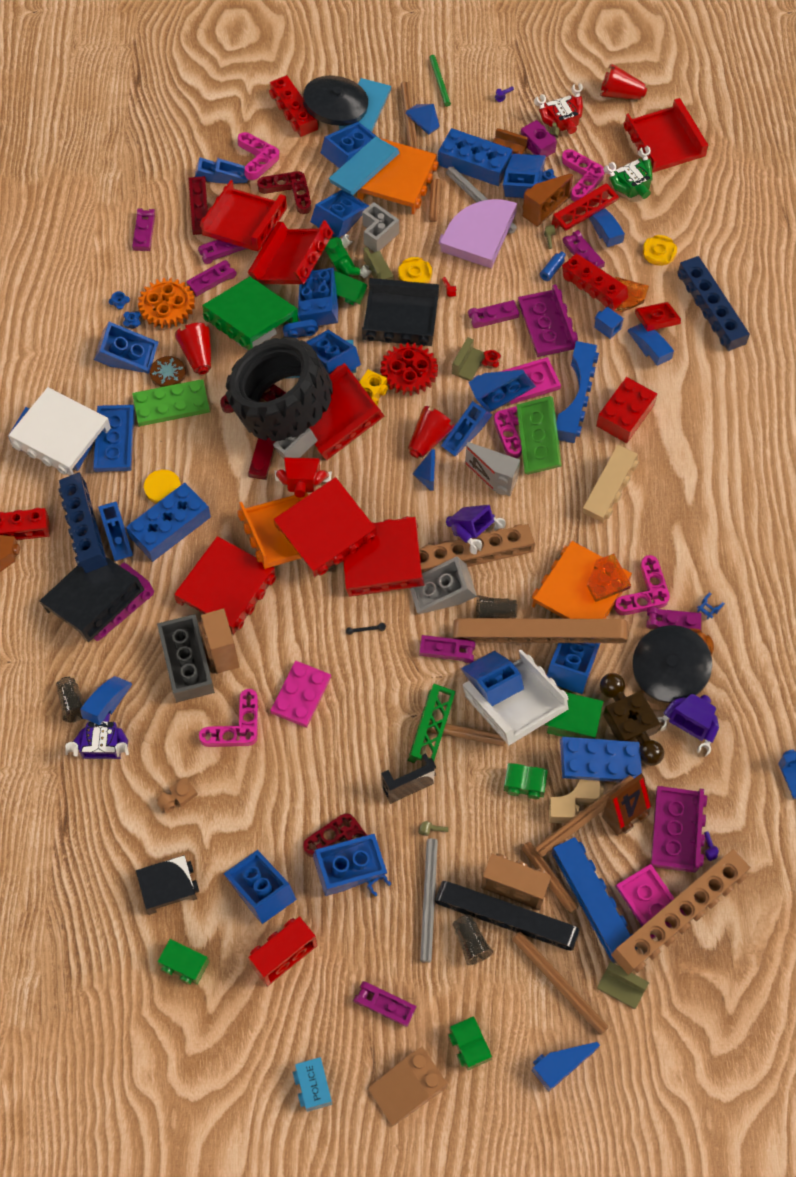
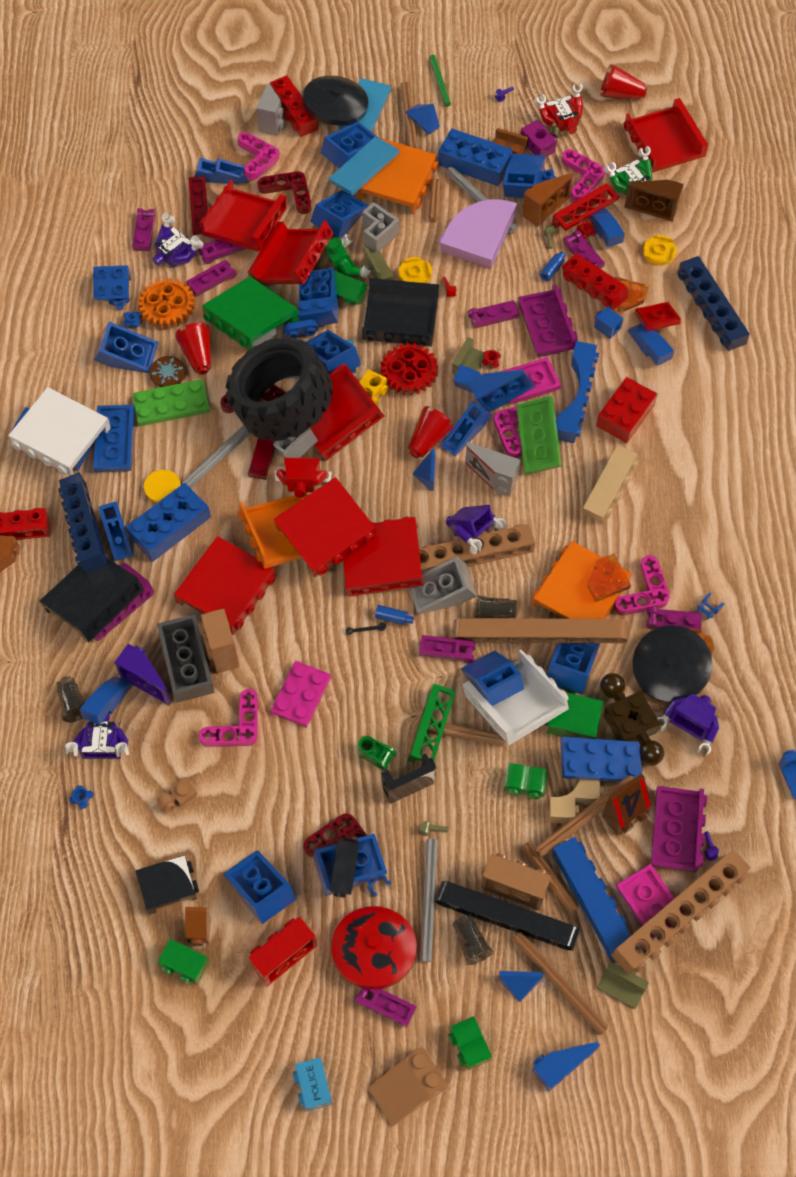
(81, 791): none -> blue plate
(111, 282): none -> blue bracket
(137, 669): none -> dark purple slope
(173, 246): none -> torso
(197, 925): none -> dark orange slope
(216, 457): none -> light grey axle
(270, 112): none -> light grey slope
(344, 866): none -> black slope
(373, 947): none -> red dish
(379, 754): none -> green piece
(393, 615): none -> blue cylinder
(463, 376): none -> blue brick
(520, 983): none -> blue slope
(586, 229): none -> red plate
(654, 198): none -> reddish brown slope

